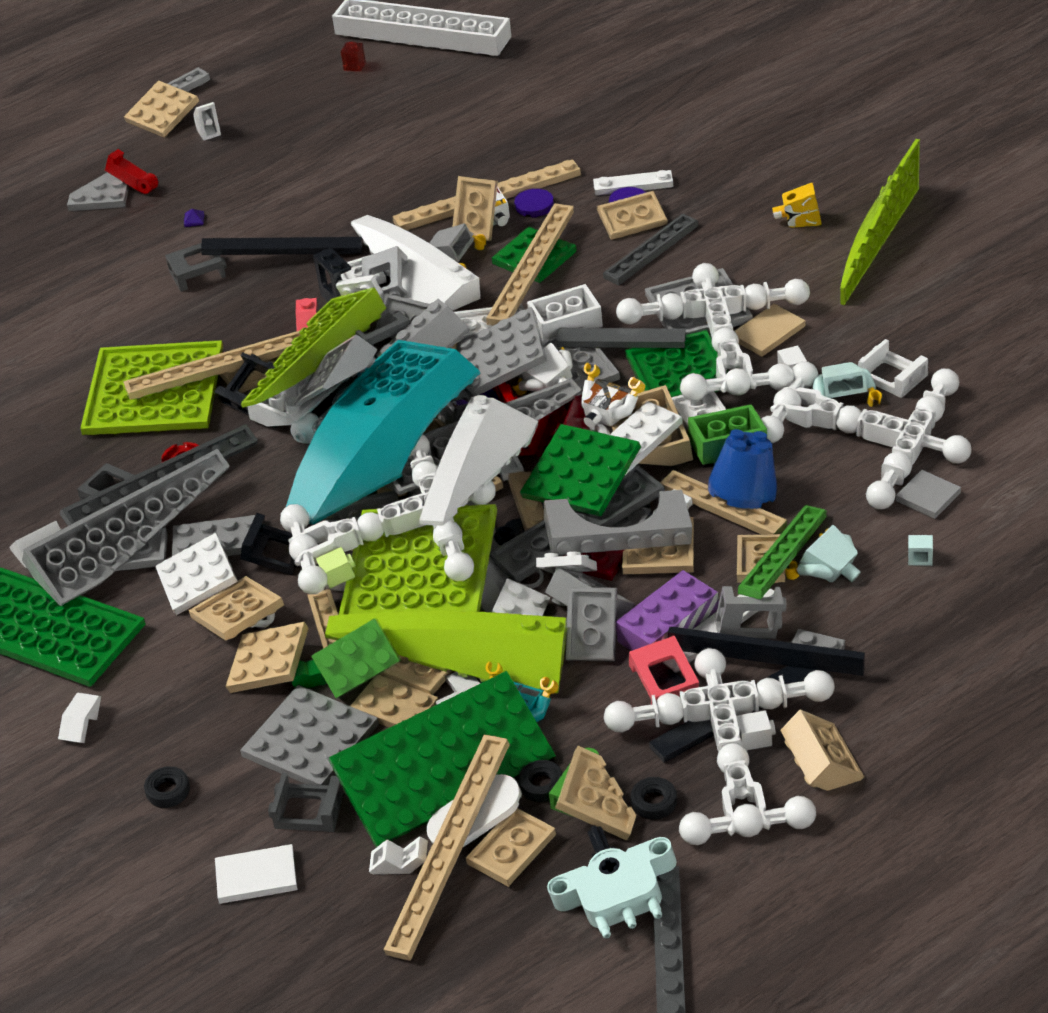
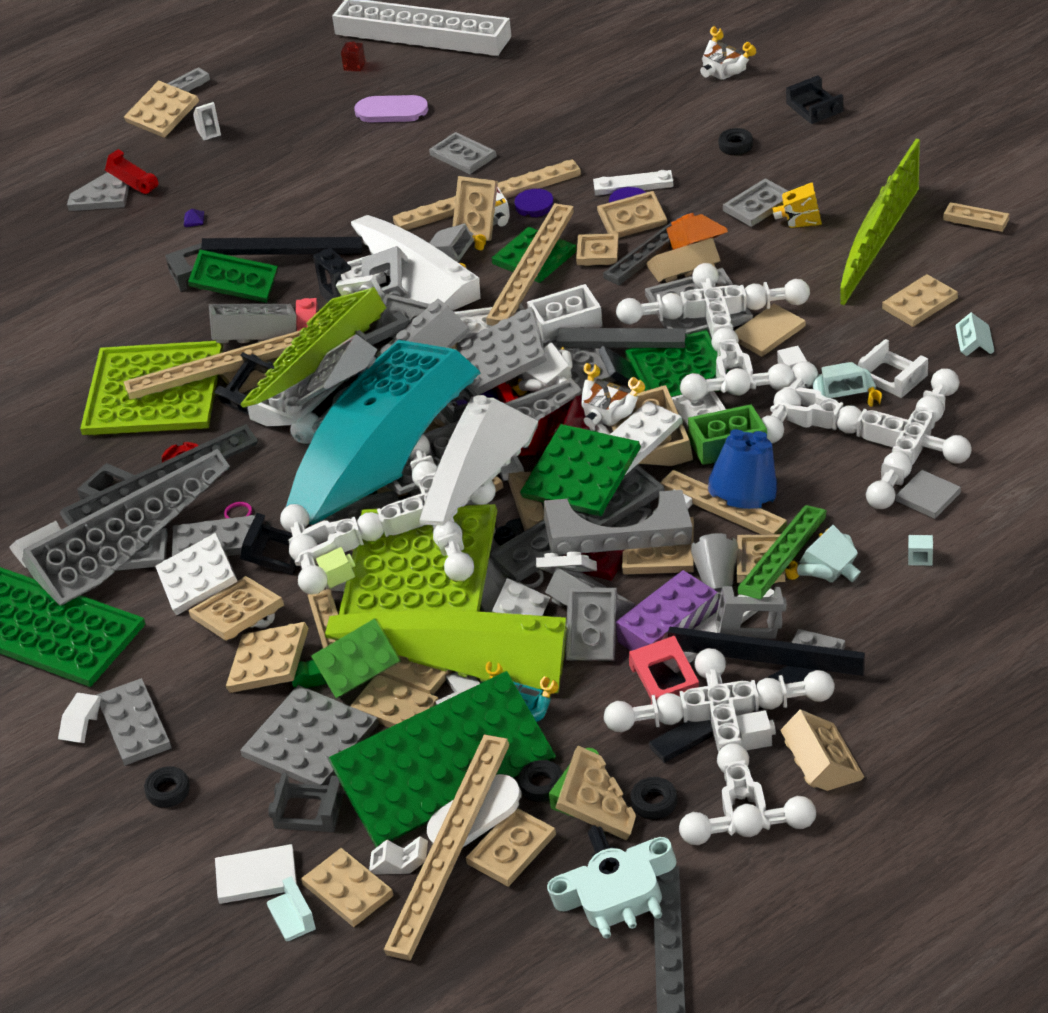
(133, 722): none -> light grey plate
(233, 276): none -> green plate
(235, 505): none -> dark pink piece
(250, 321): none -> light grey slope
(291, 911): none -> light aqua panel
(347, 887): none -> tan plate
(391, 108): none -> lavender tile
(462, 153): none -> light grey tile
(597, 249): none -> tan plate
(617, 366): none -> tile
(683, 260): none -> tan slope
(693, 229): none -> orange slope
(715, 560): none -> light grey cone
(723, 60): none -> torso
(735, 148): none -> black tyre
(755, 202): none -> light grey plate
(809, 92): none -> black window
(920, 300): none -> tan plate
(974, 333): none -> light aqua panel
(976, 217): none -> tan plate

